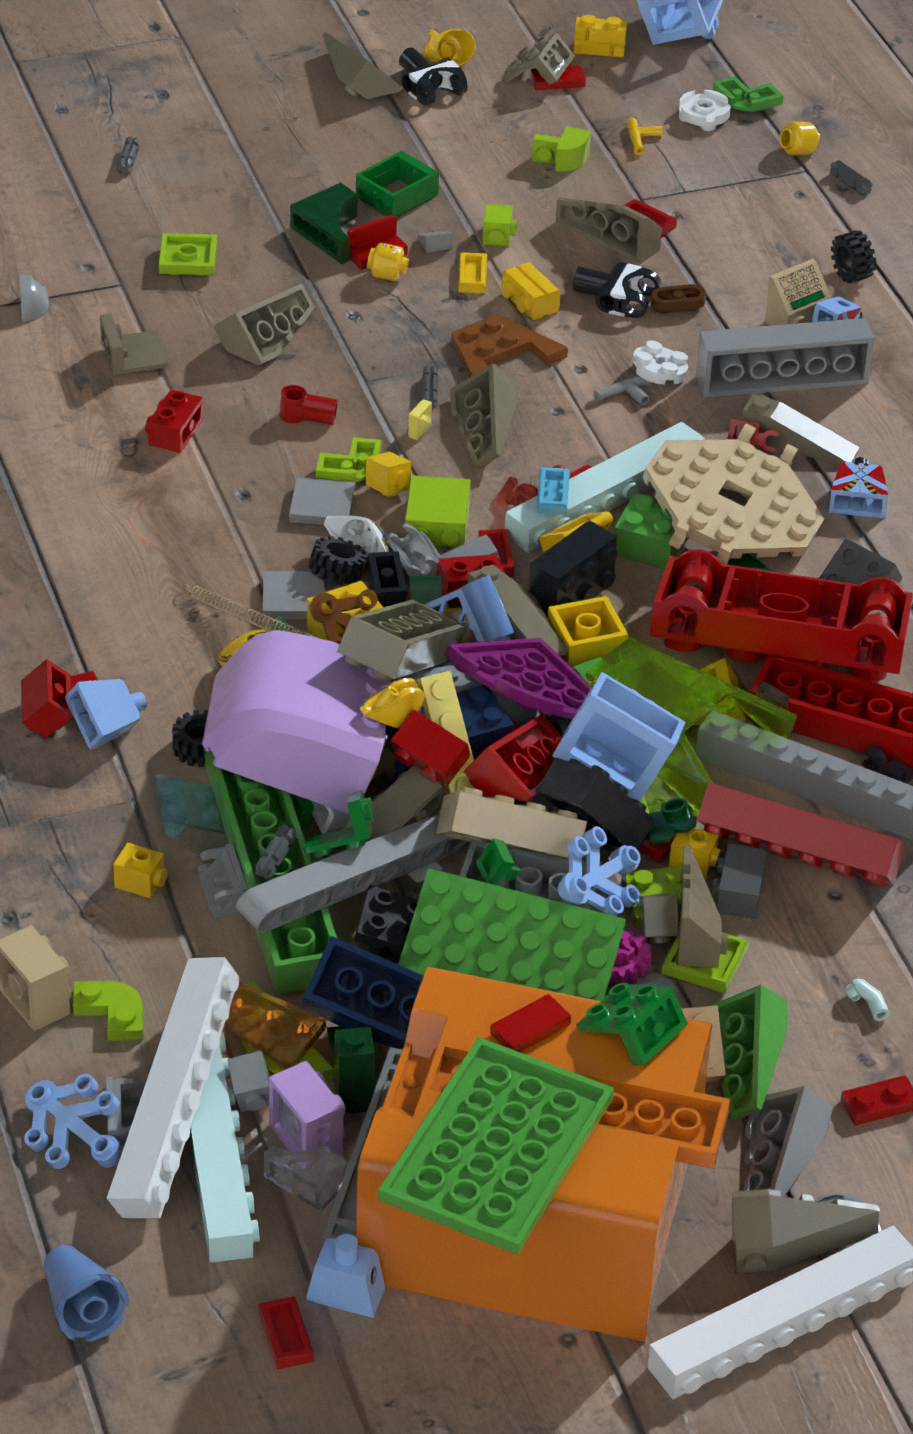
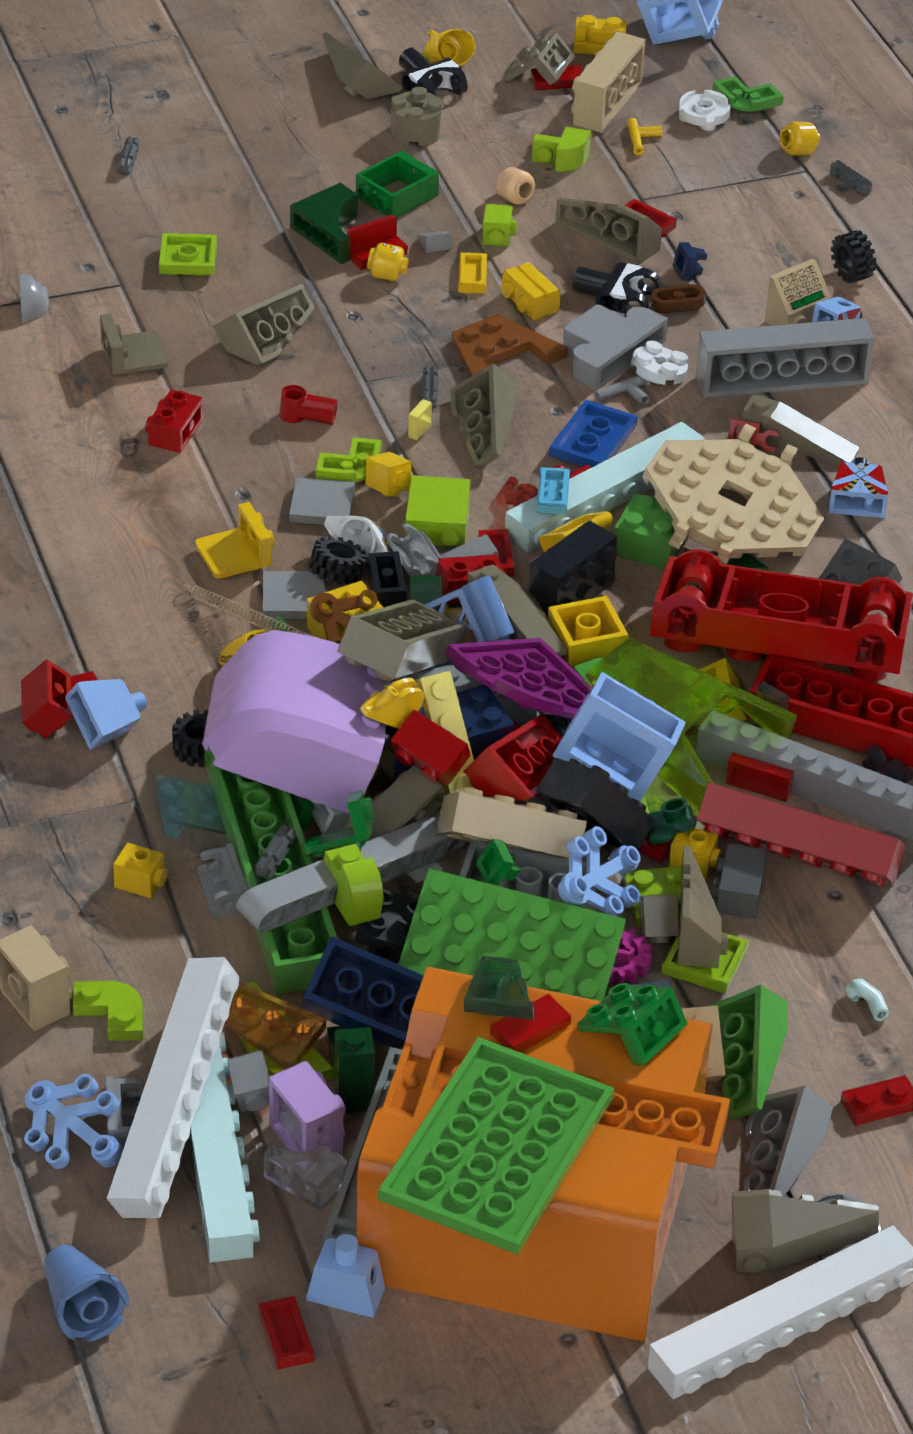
(239, 548): none -> yellow bracket
(359, 884): none -> lime brick
(416, 117): none -> dark tan brick
(499, 990): none -> clear green wing
(515, 185): none -> light nougat head
(593, 434): none -> blue plate
(605, 341): none -> light grey brick
(608, 82): none -> tan brick
(687, 260): none -> dark blue tile
(759, 777): none -> red tile

